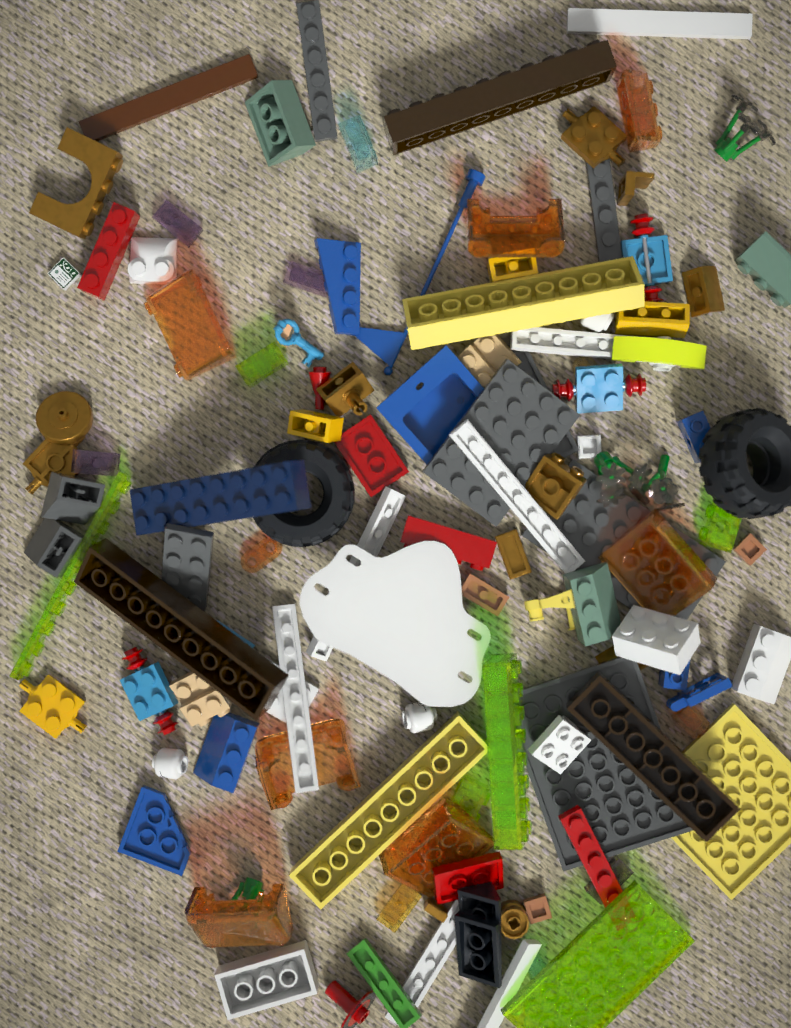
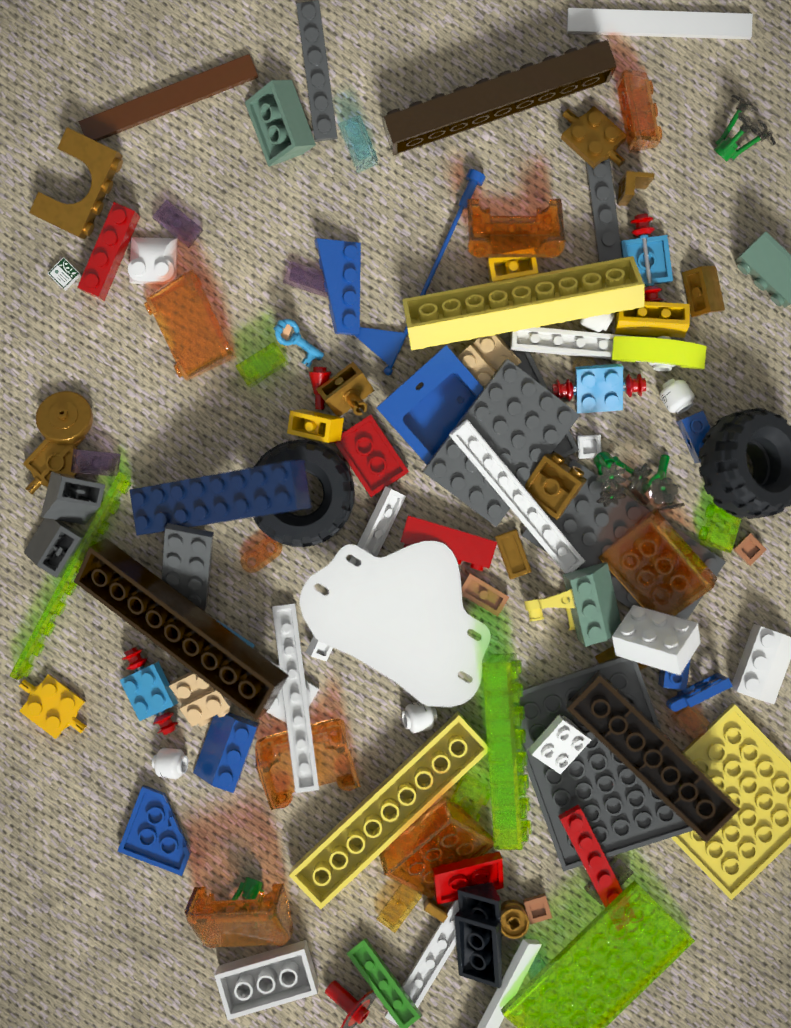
(677, 396): none -> white head

